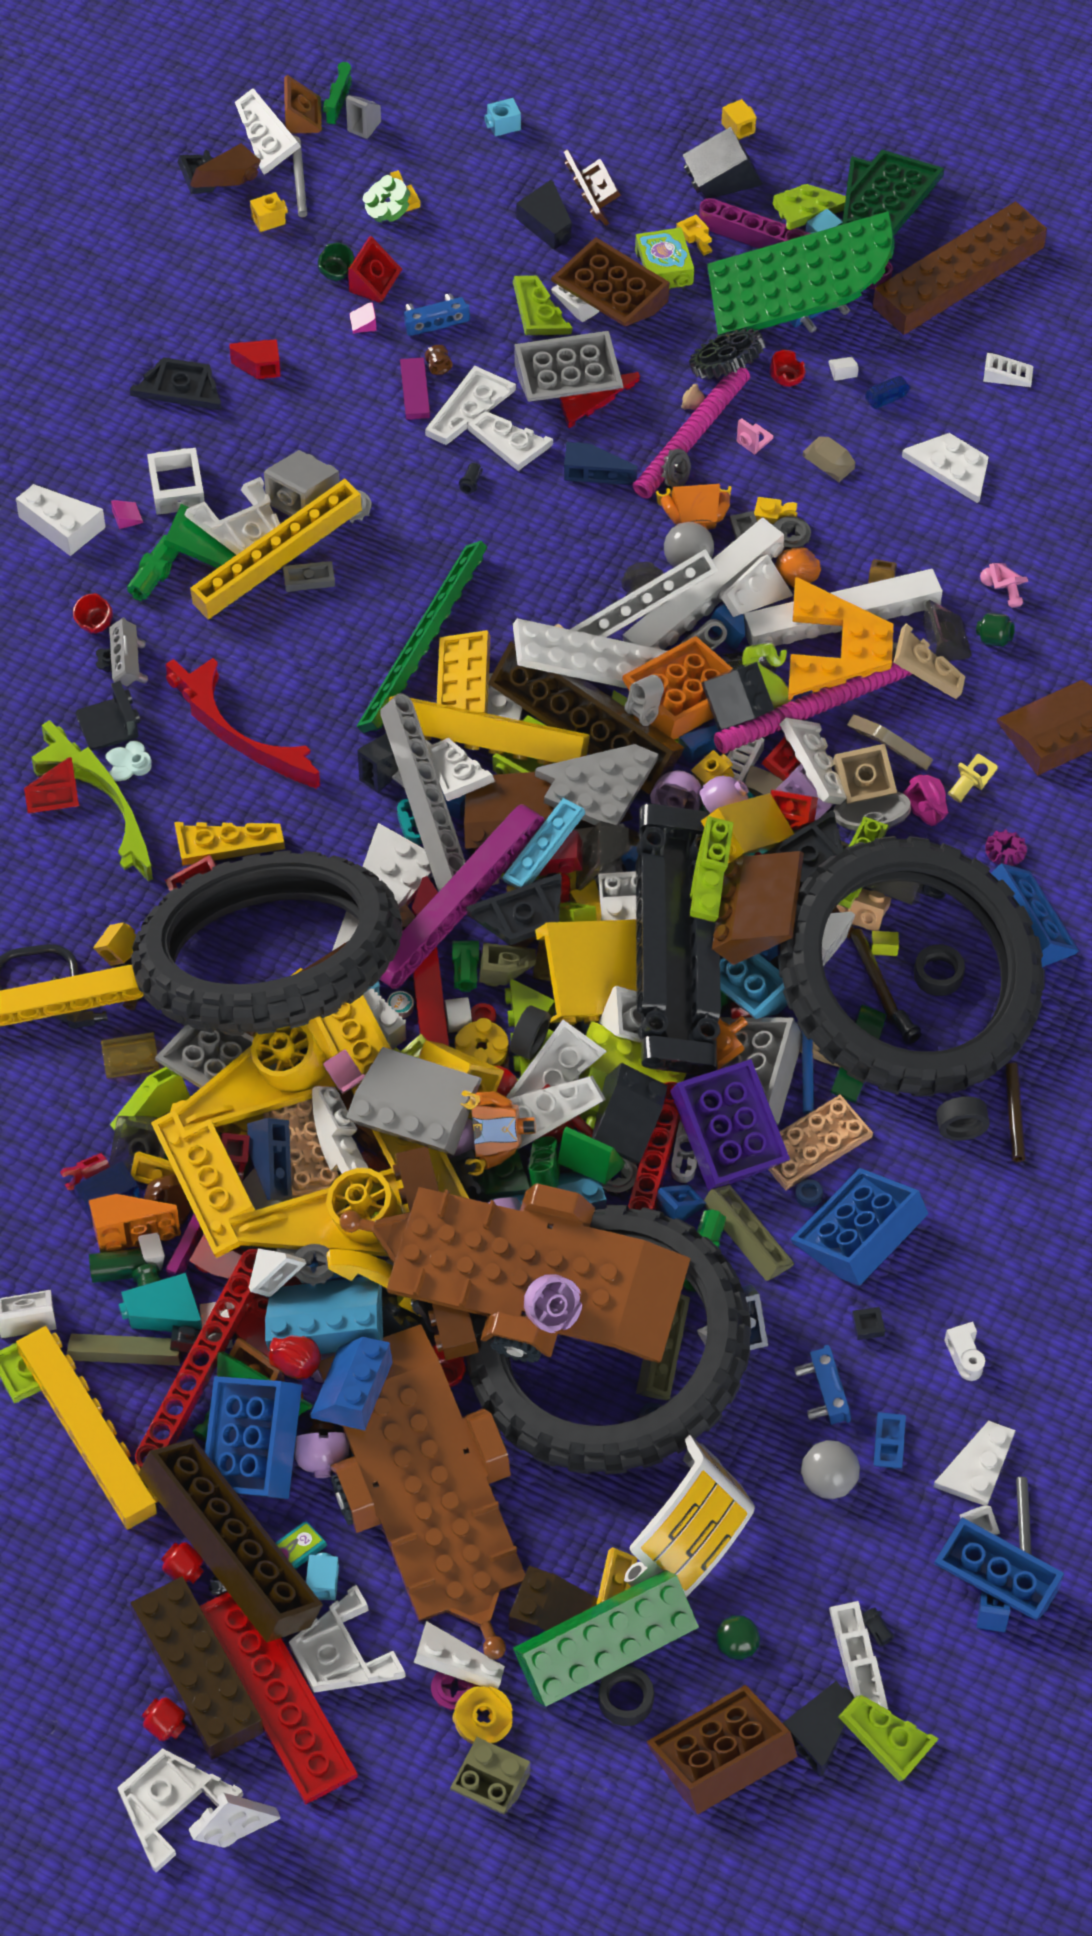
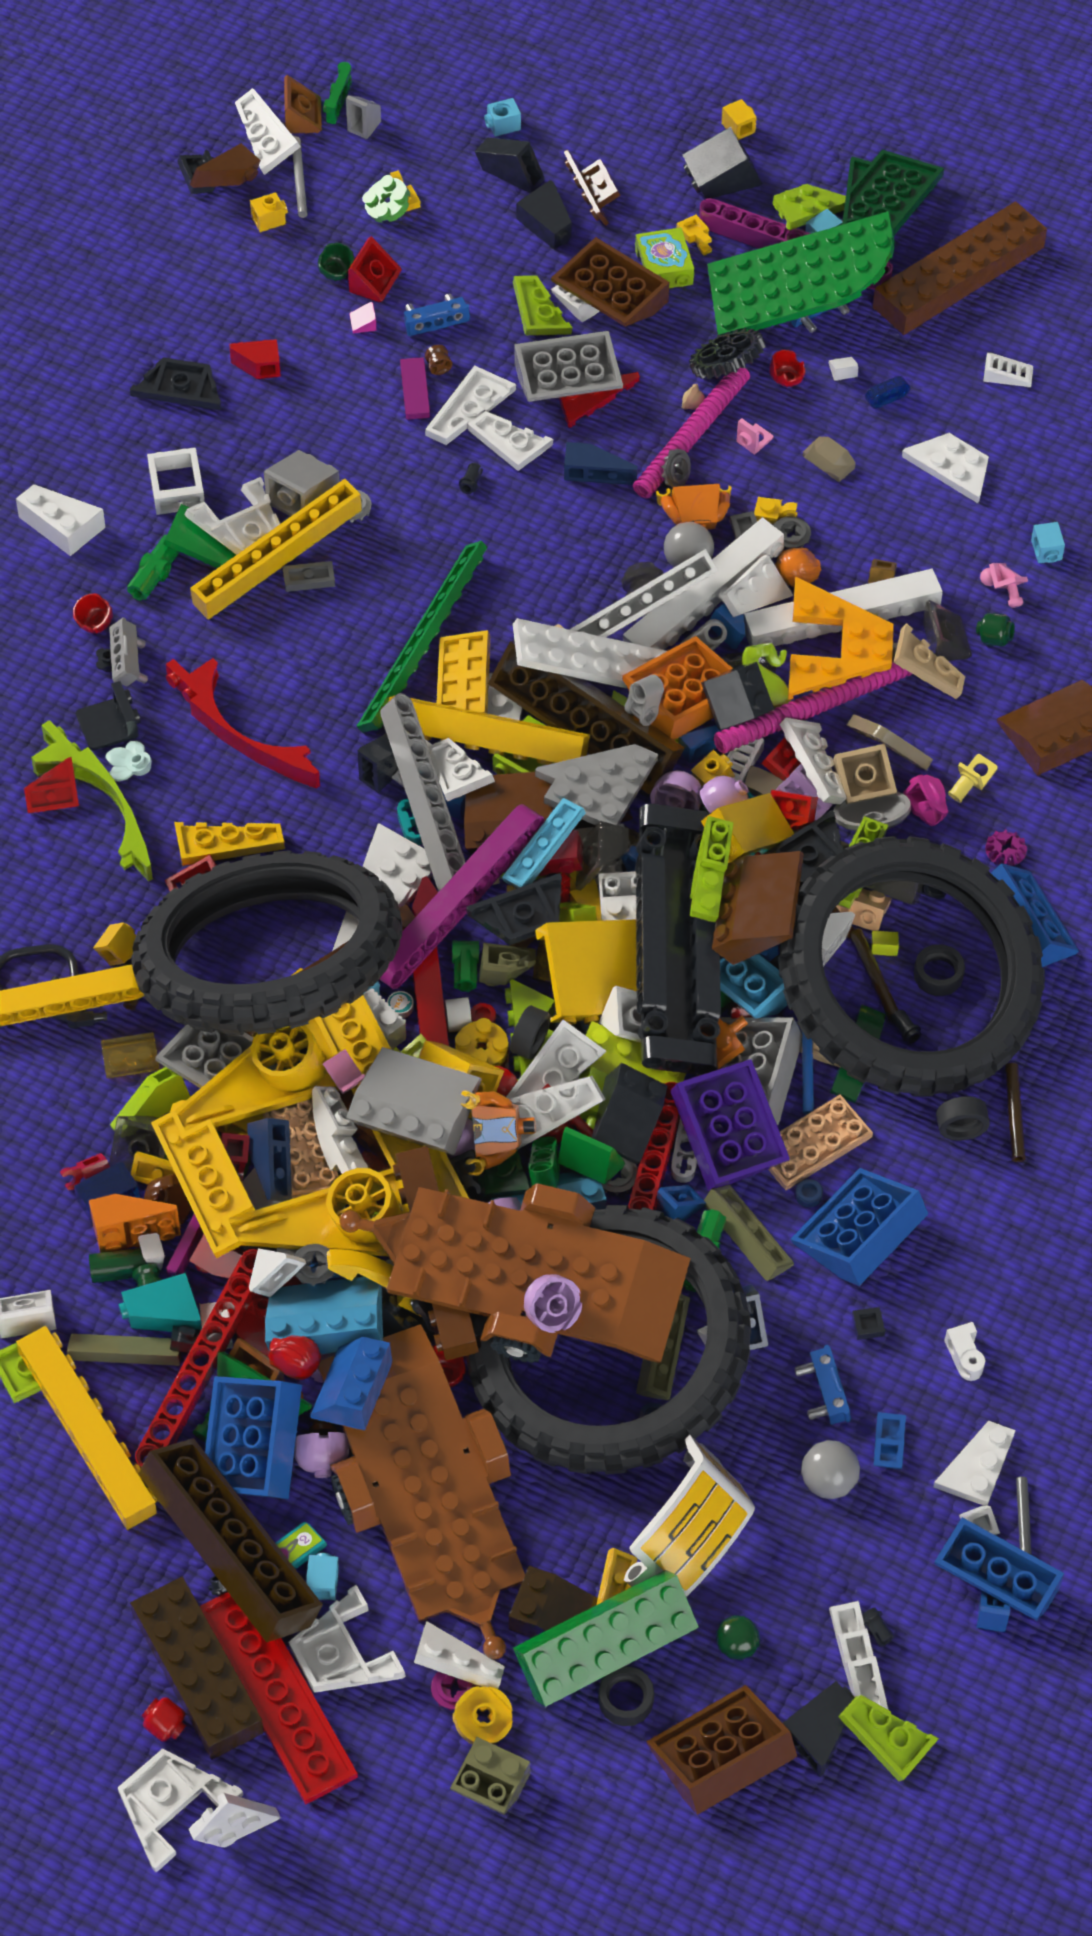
(126, 513): dark pink slope -> none
(183, 1561): red head -> none
(511, 161): none -> black slope
(1048, 542): none -> medium azure brick

